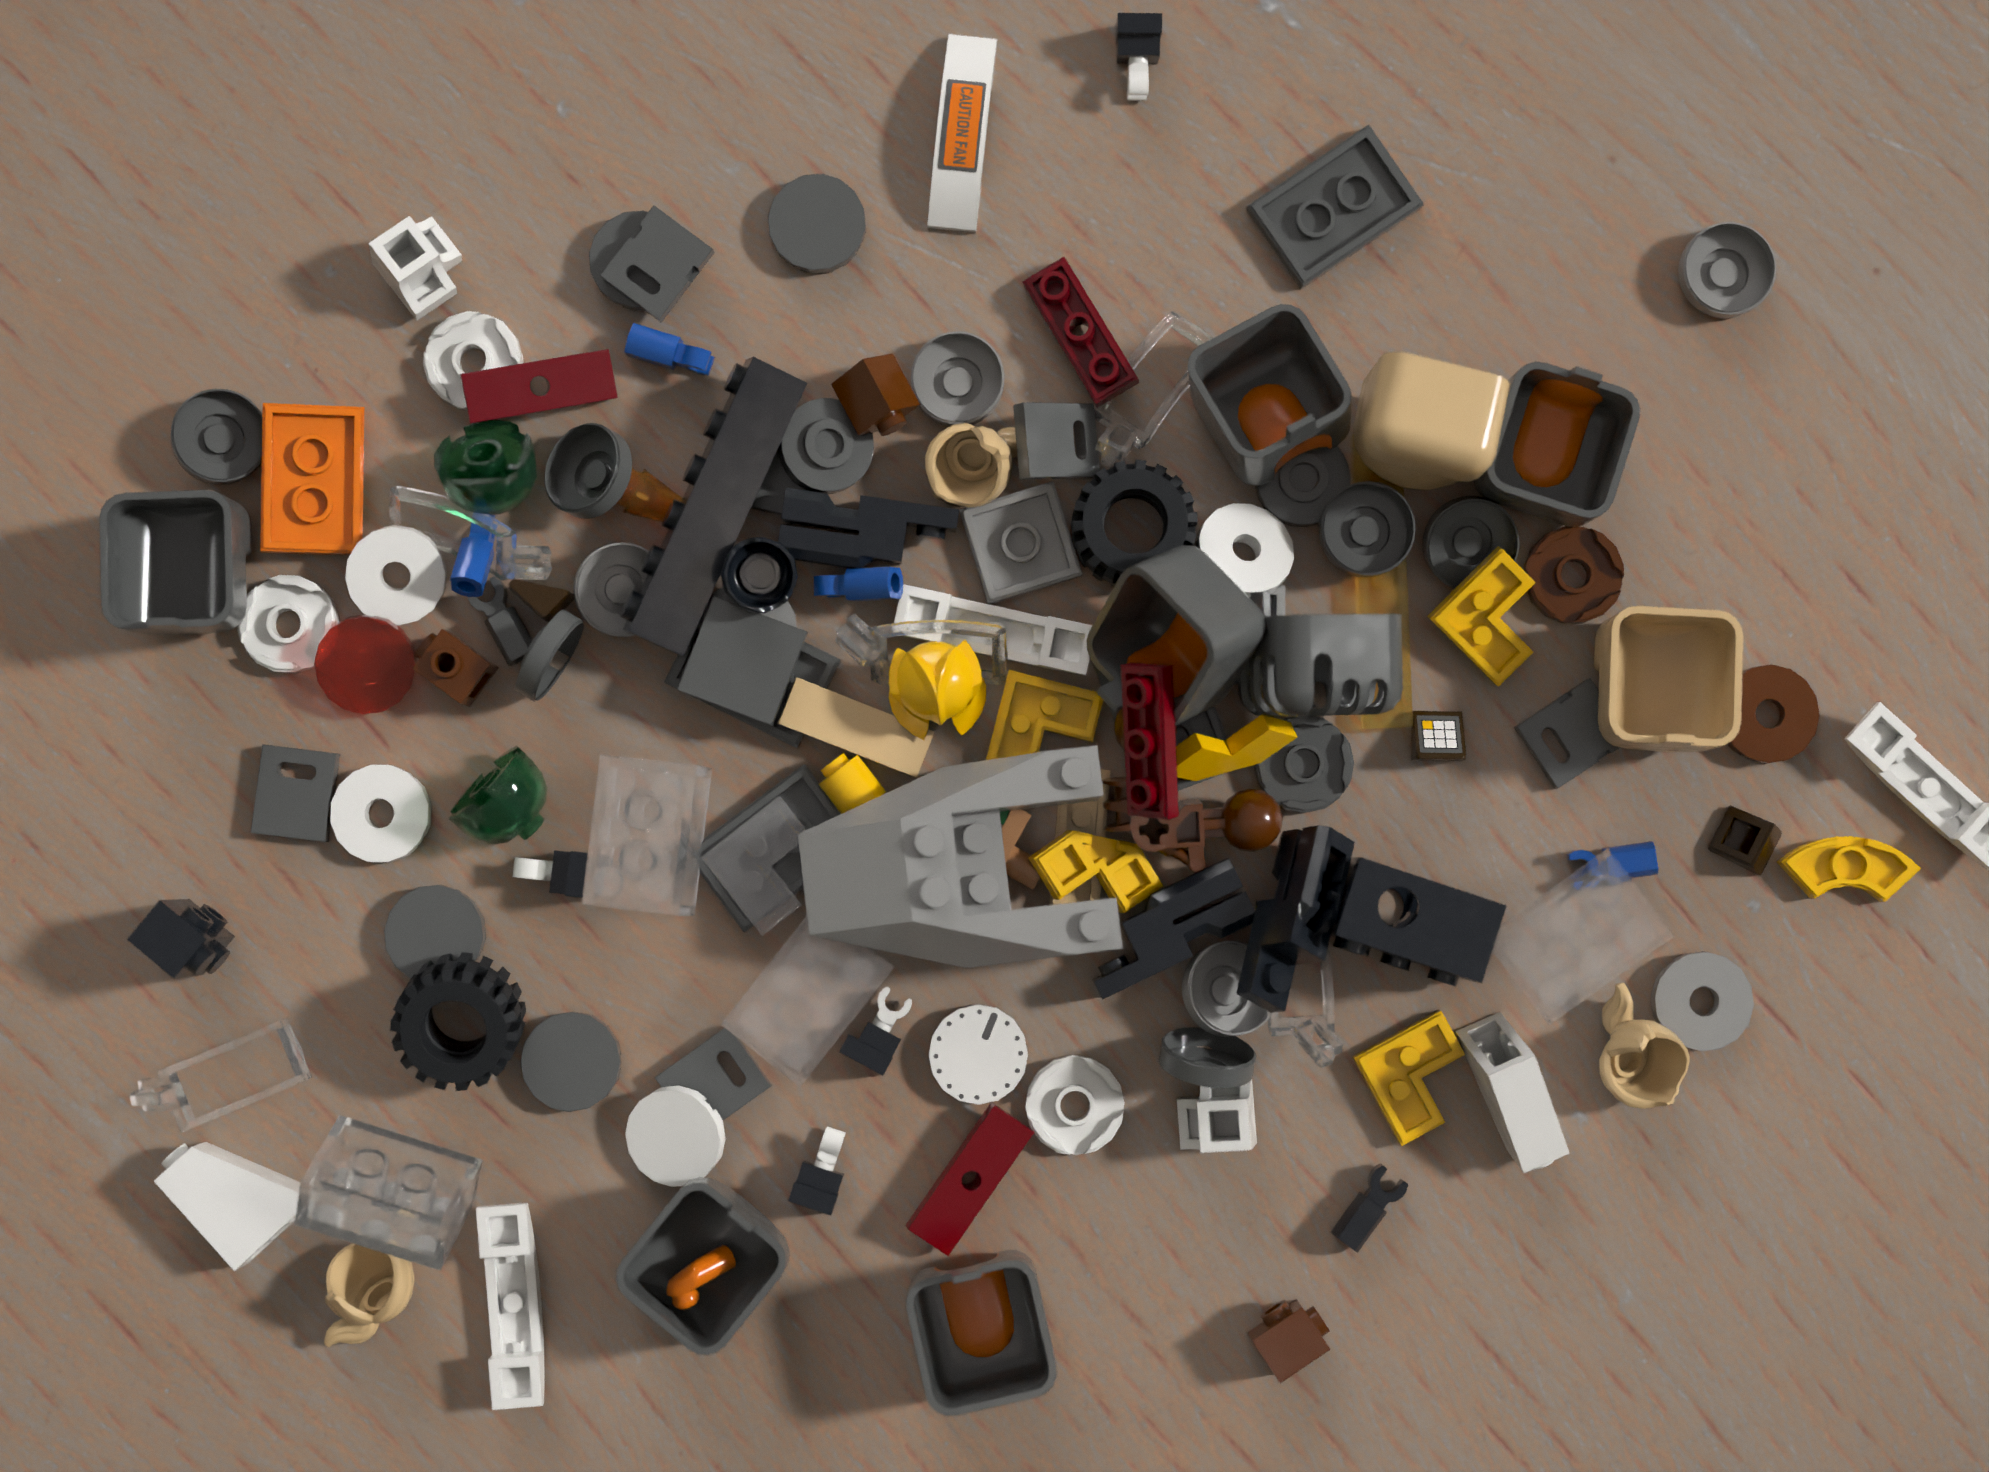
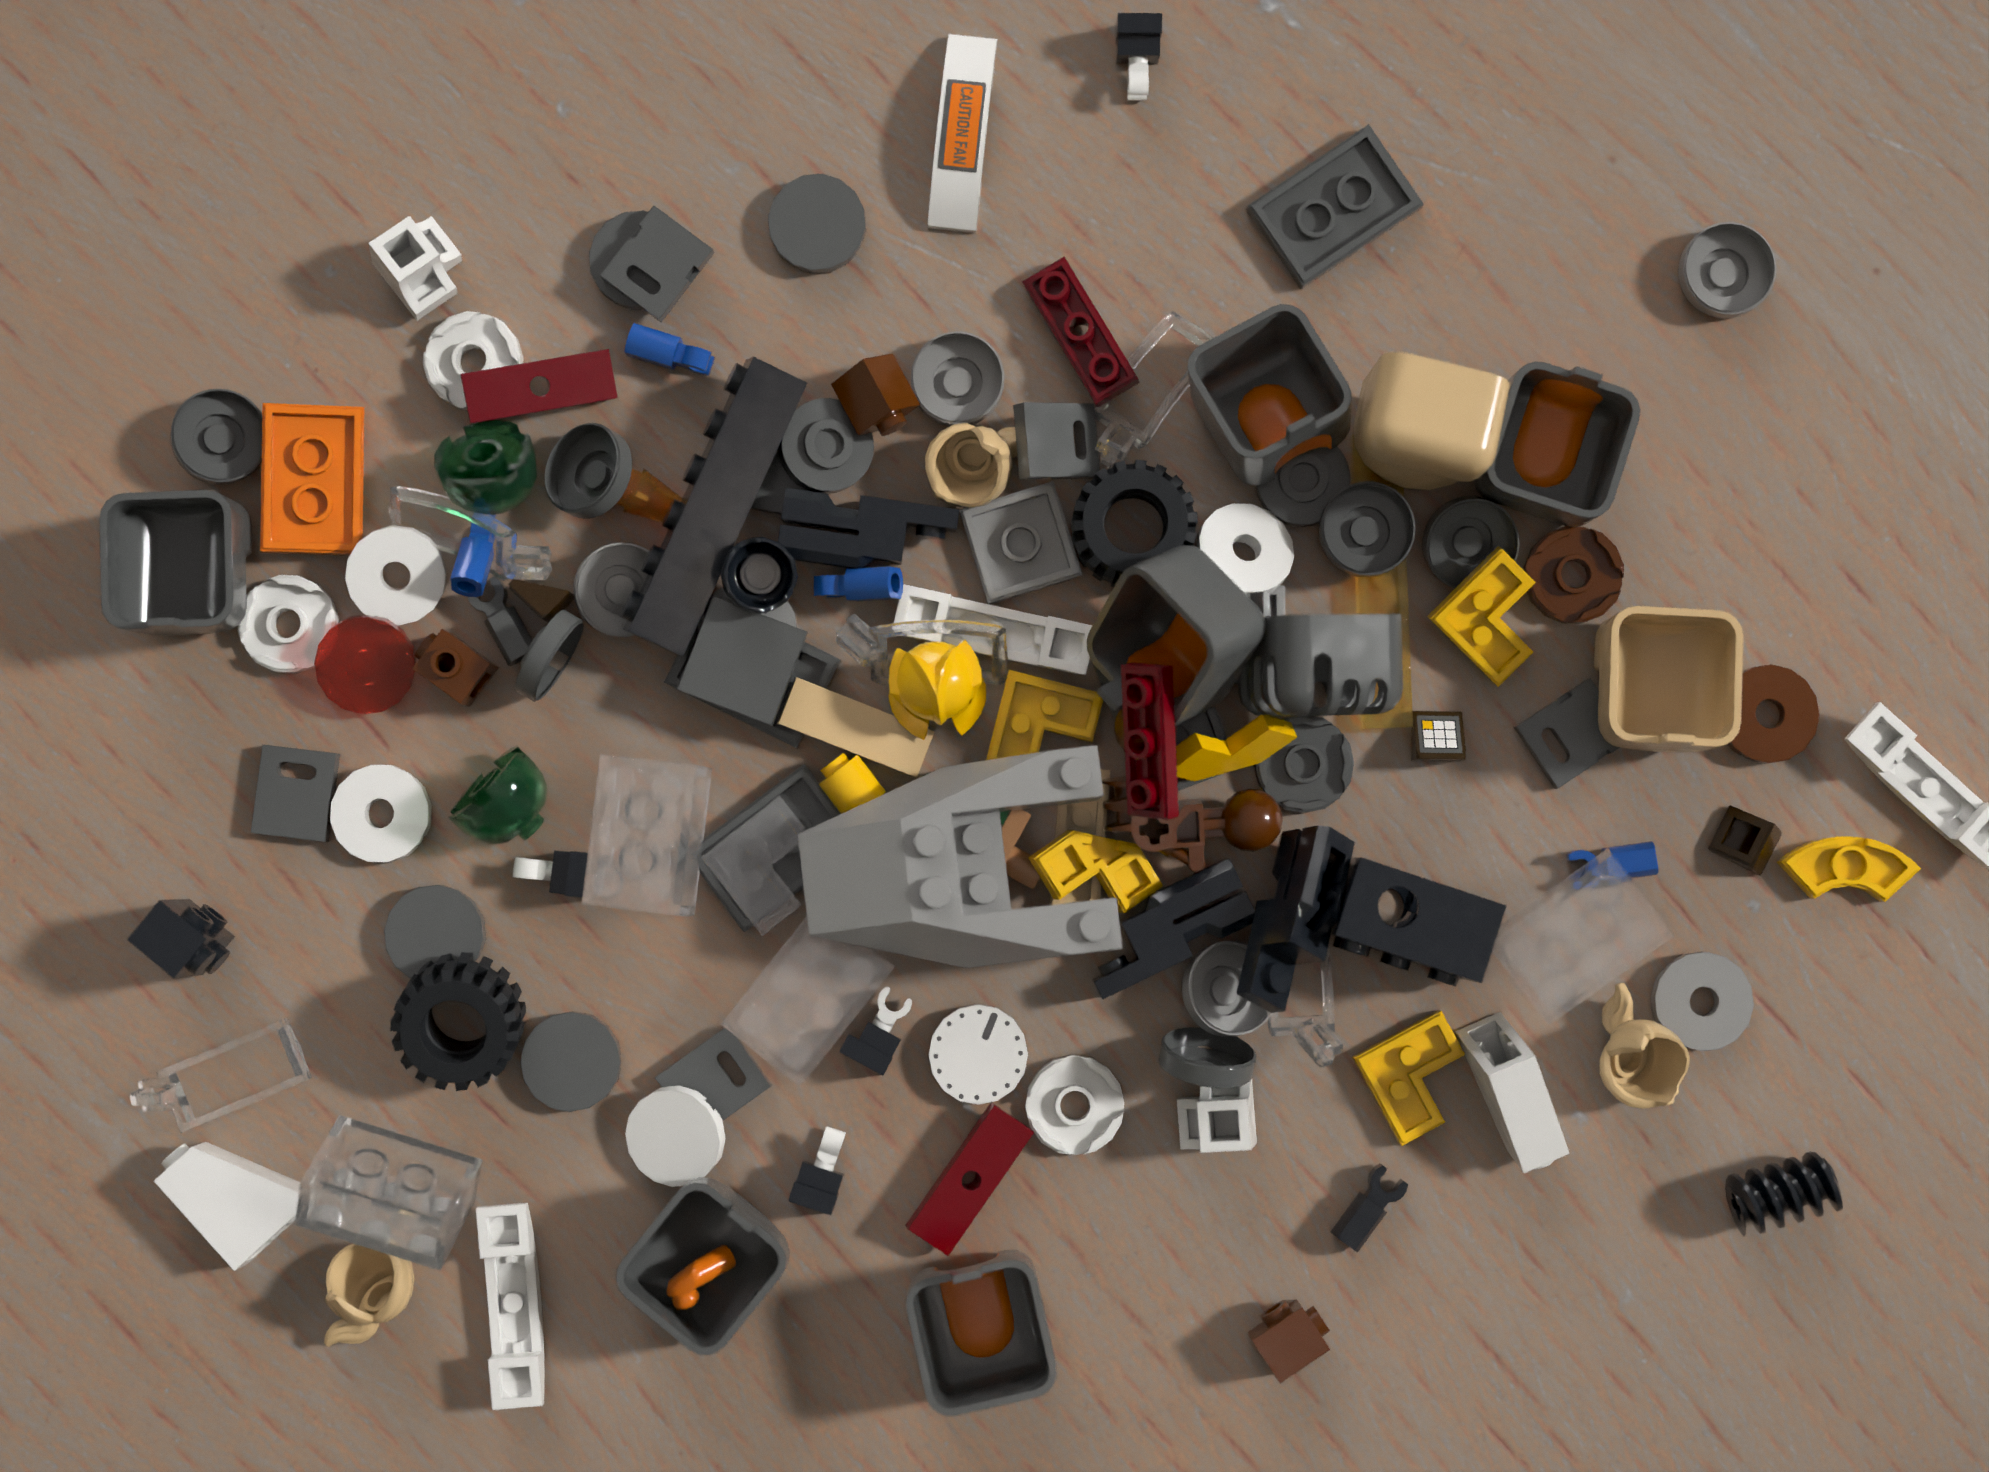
(1782, 1190): none -> black piece

